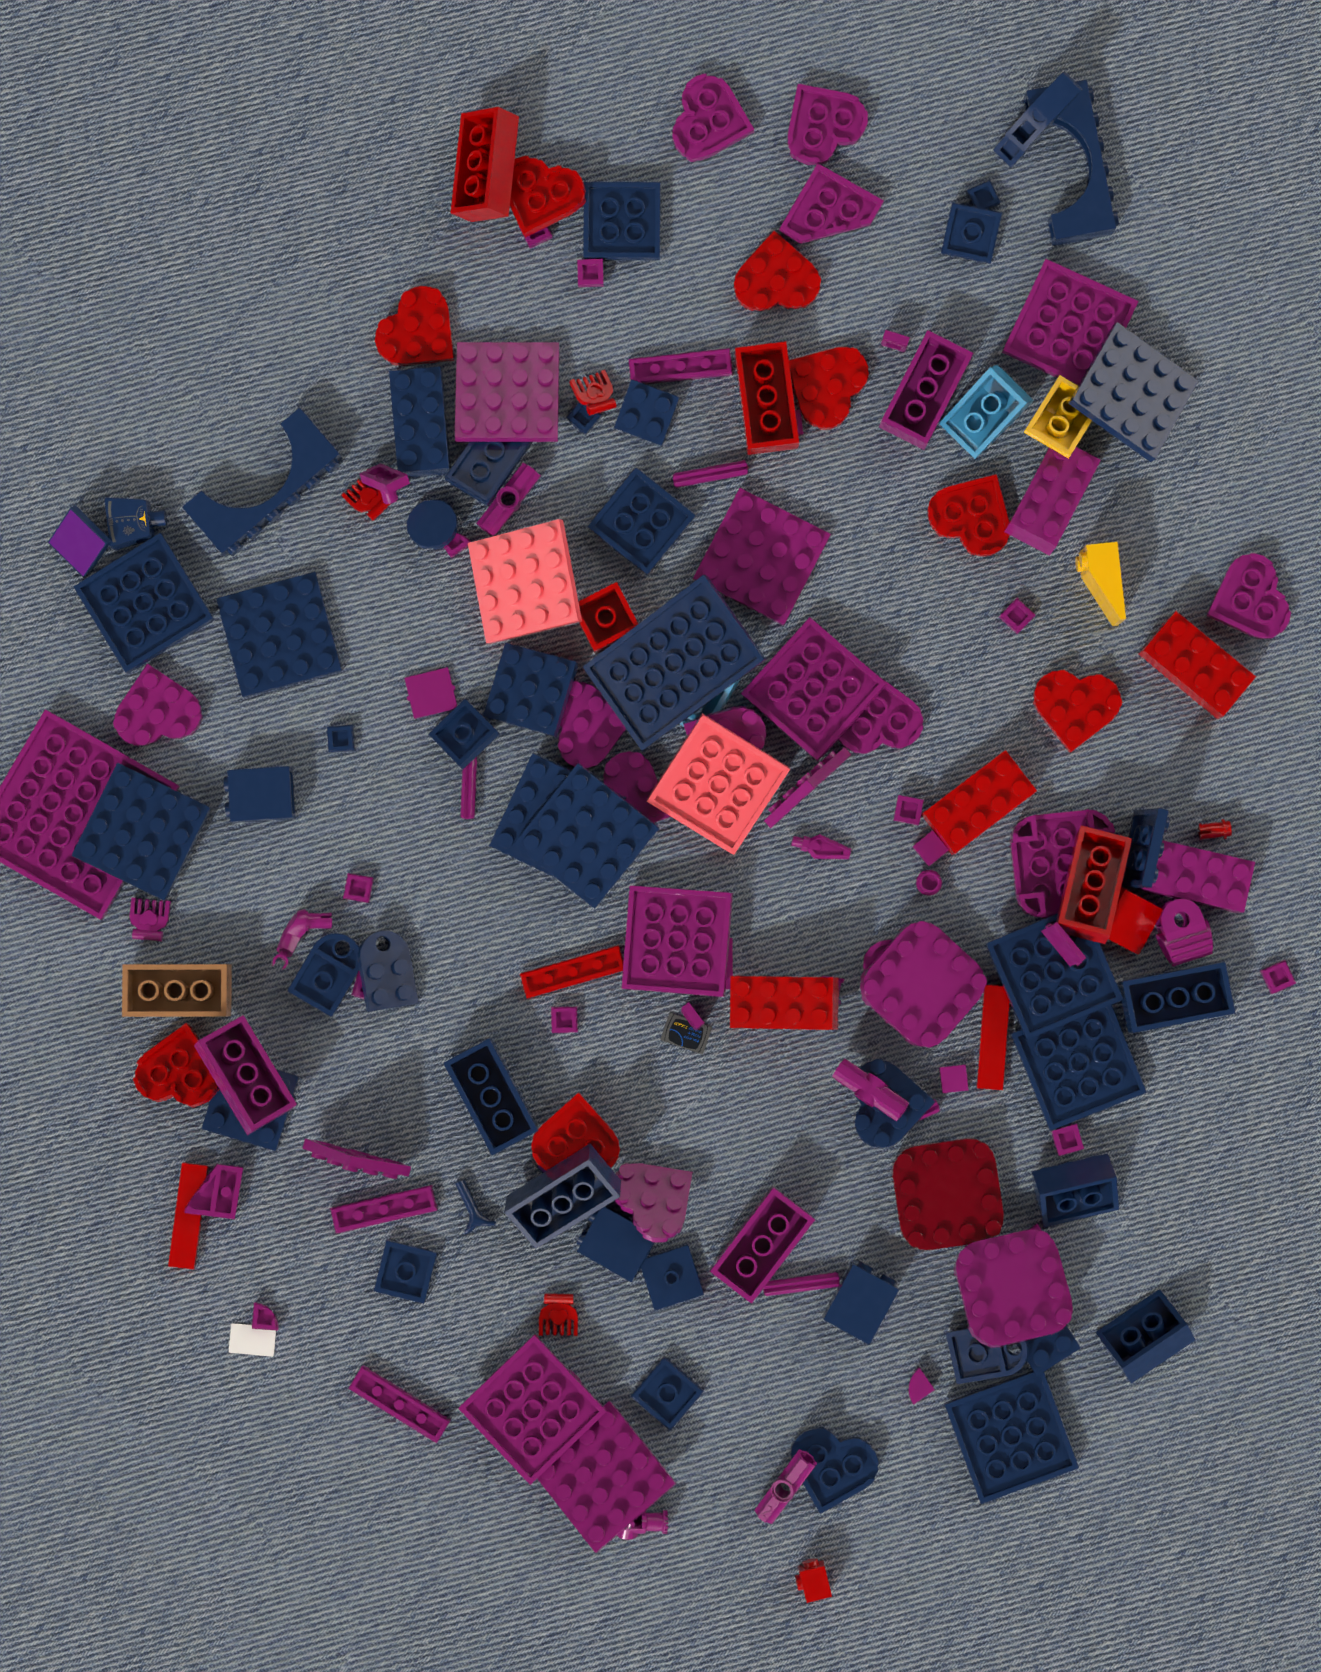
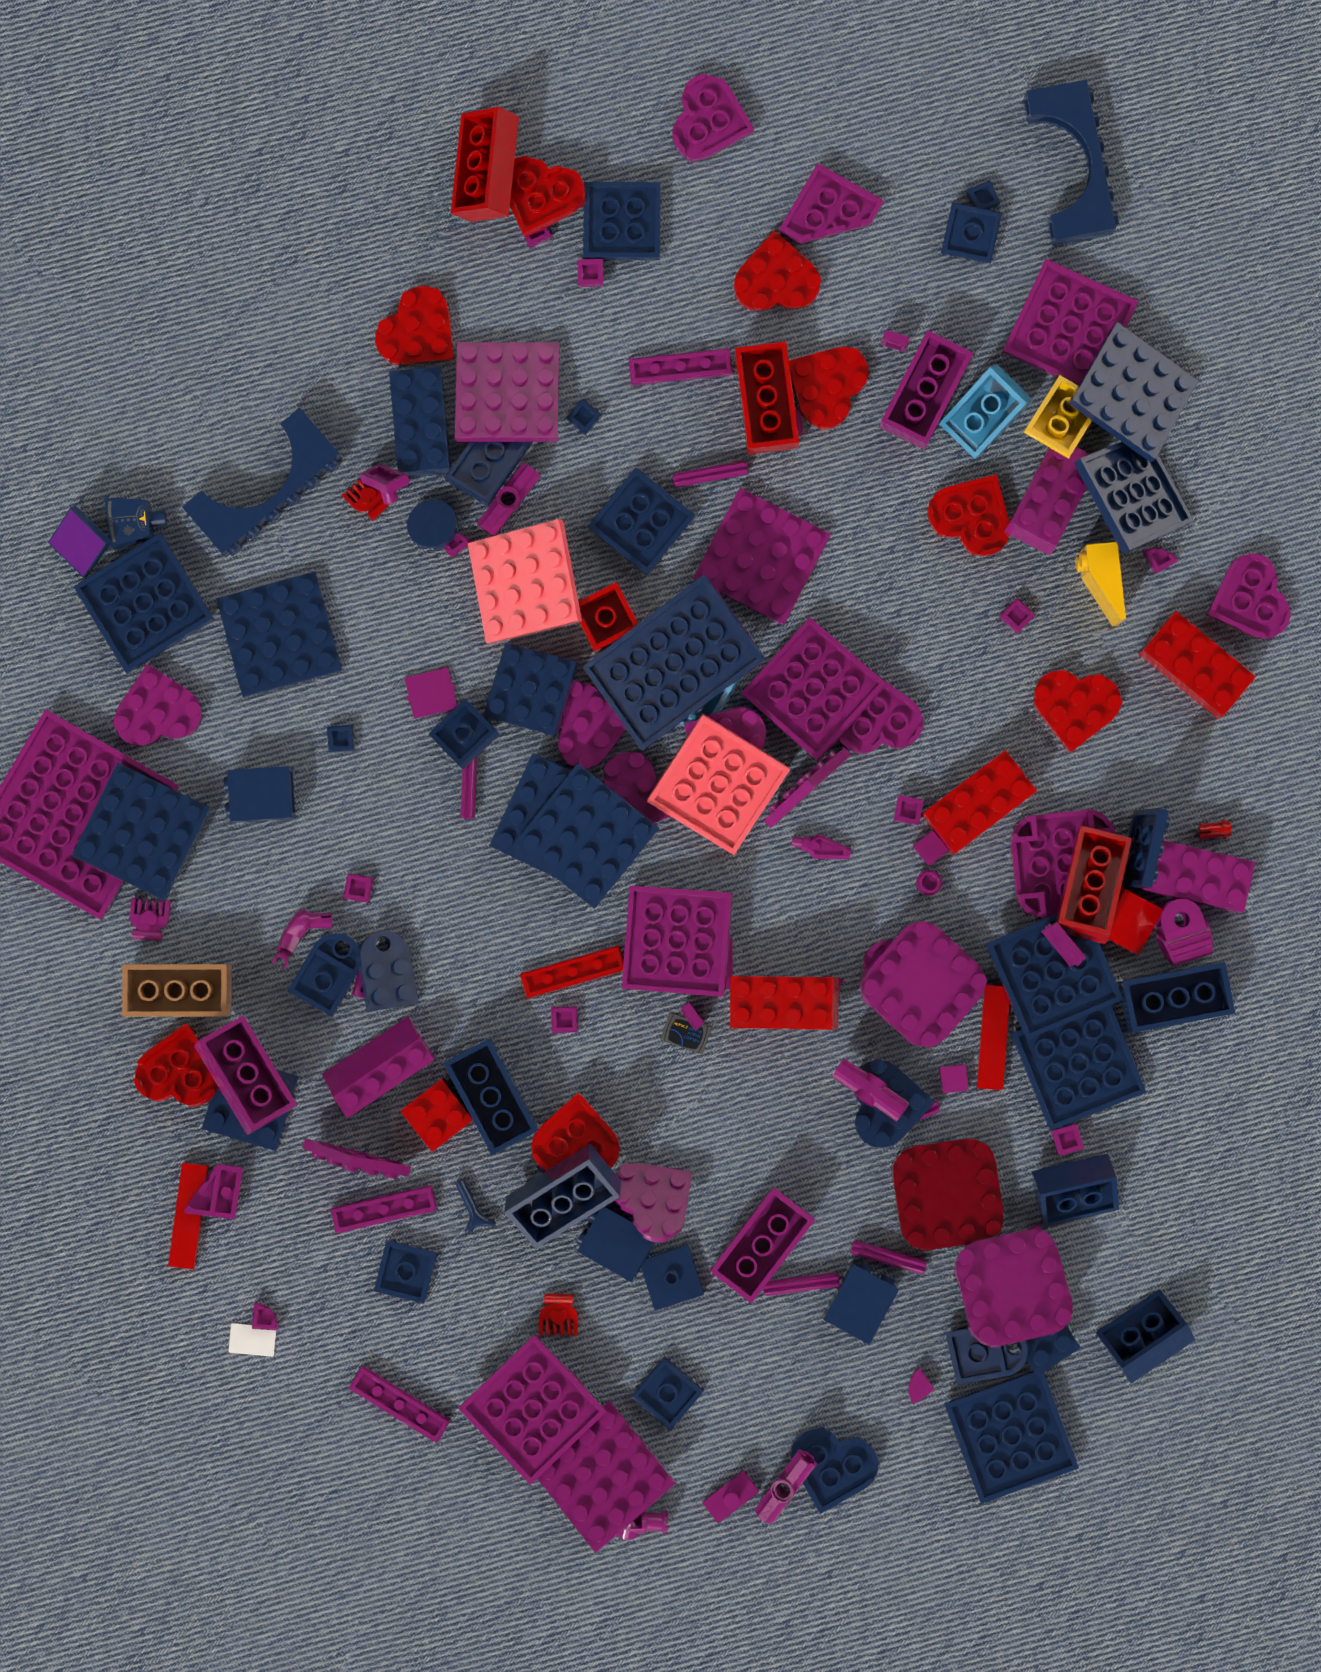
(378, 1067): none -> magenta slope
(437, 1114): none -> red brick
(597, 394): red piece -> none
(646, 412): dark blue plate -> none
(730, 1496): none -> magenta tile
(813, 1580): red brick -> none
(823, 121): magenta plate -> none
(888, 1257): none -> magenta axle
(1037, 119): dark blue slope -> none
(1133, 495): none -> dark blue plate
(1159, 559): none -> magenta tile
(1277, 976): magenta tile -> none

